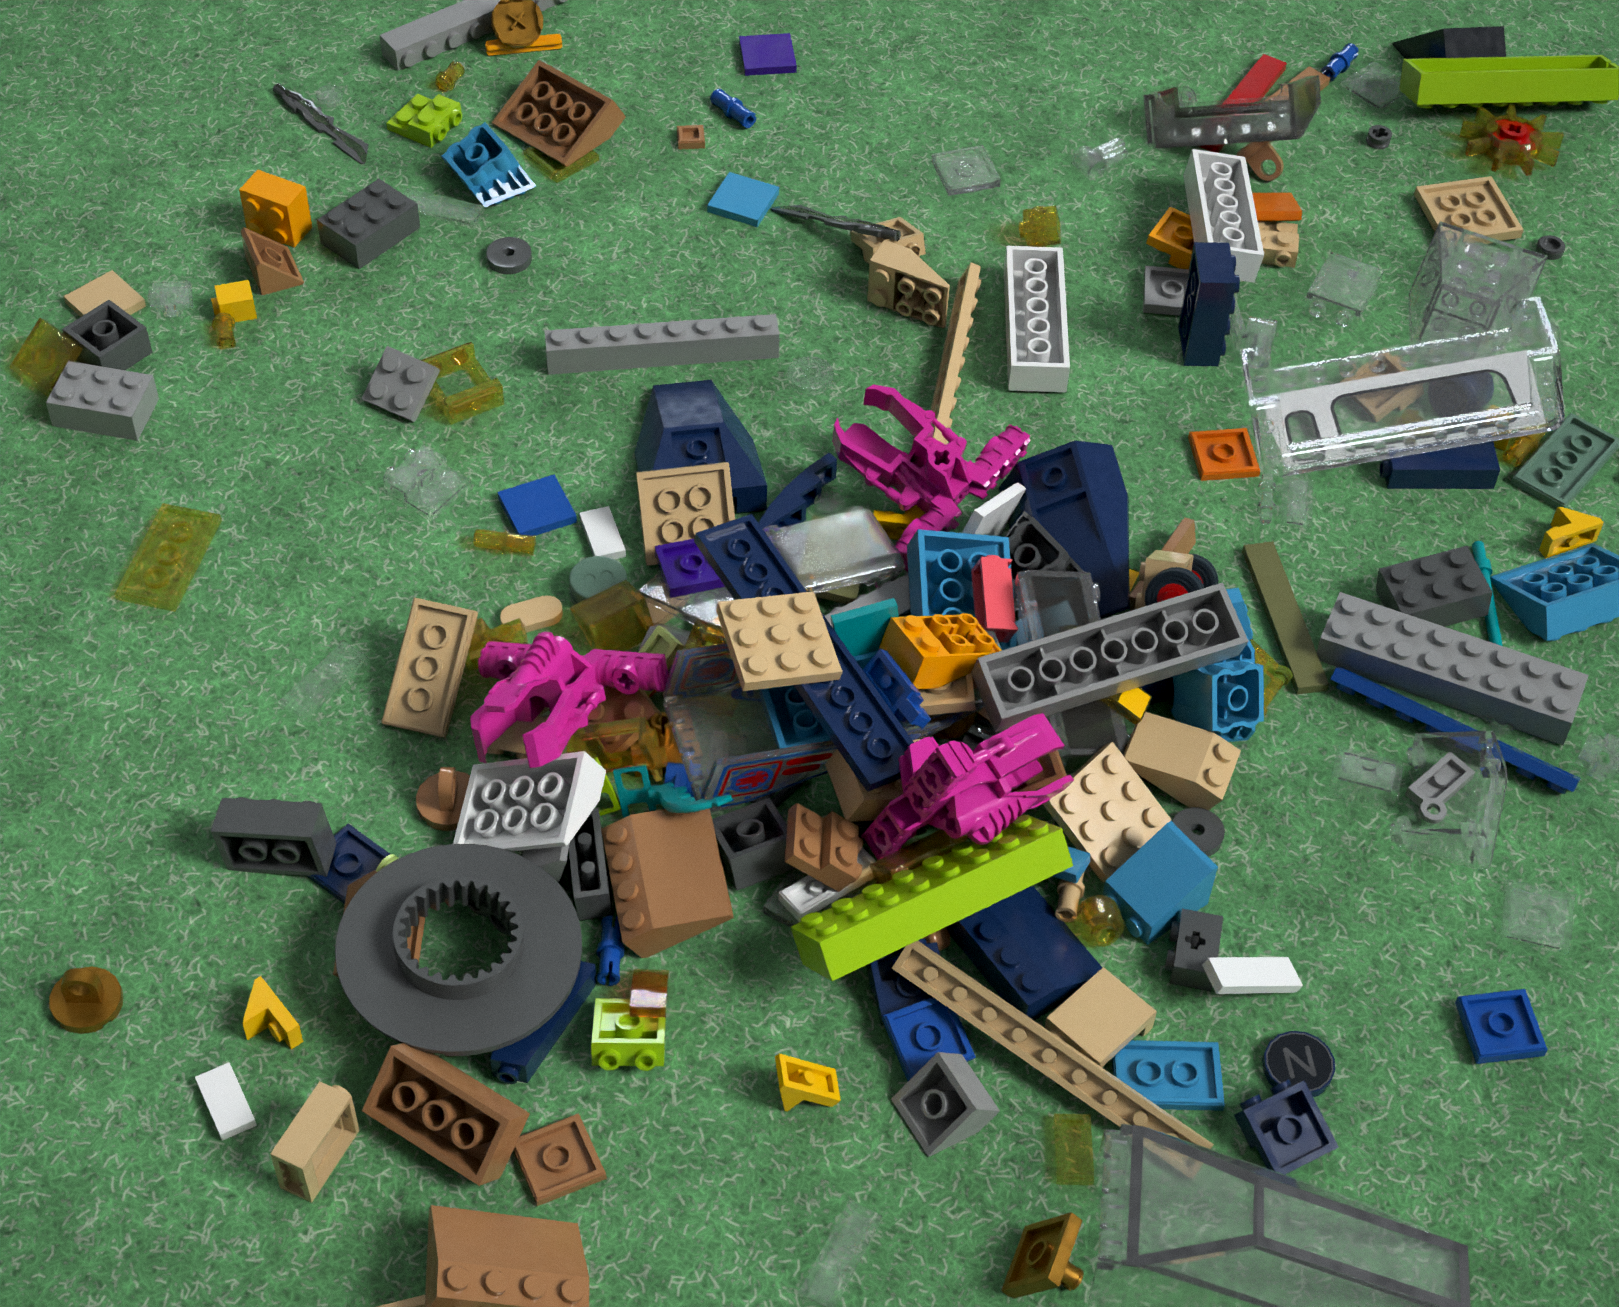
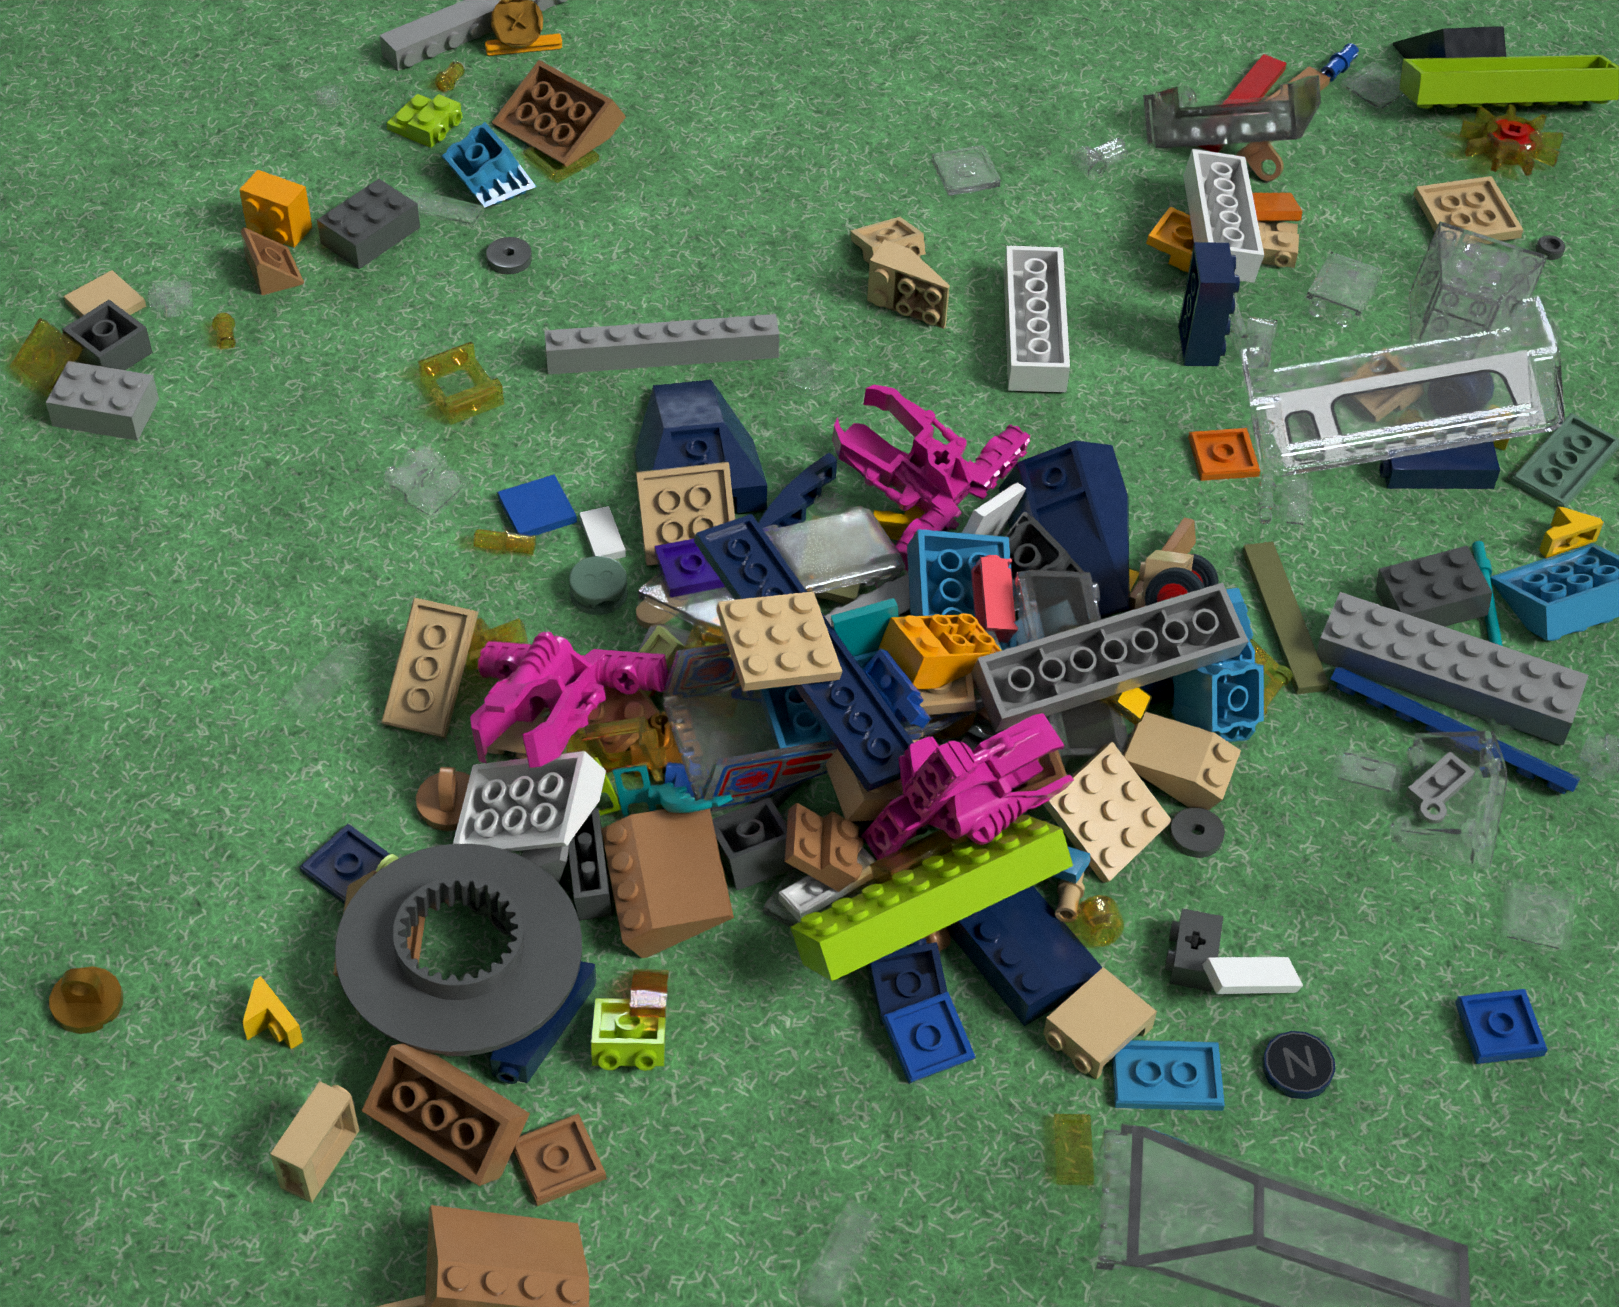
(168, 557): clear yellow tile -> none
(225, 1101): white tile -> none
(235, 300): yellow brick -> none
(274, 836): dark grey brick -> none
(323, 123): dark grey sword -> none
(400, 384): light grey plate -> none
(534, 613): tan tile -> none
(610, 951): blue pin -> none
(614, 618): clear yellow slope -> none
(690, 137): medium nougat tile -> none
(733, 108): blue pin -> none
(743, 199): dark azure tile -> none
(767, 54): dark purple tile -> none
(806, 1081): yellow slope -> none
(842, 222): dark grey sword -> none
(944, 1103): light grey slope -> none
(955, 345): tan plate -> none
(1036, 1044): tan plate -> none
(1041, 226): clear yellow brick -> none
(1044, 1256): pearl gold tile -> none
(1161, 881): dark azure slope -> none
(1164, 290): light grey plate -> none
(1286, 1127): dark blue plate -> none
(1373, 137): dark grey bush -> none
(1522, 447): clear yellow pin -> none

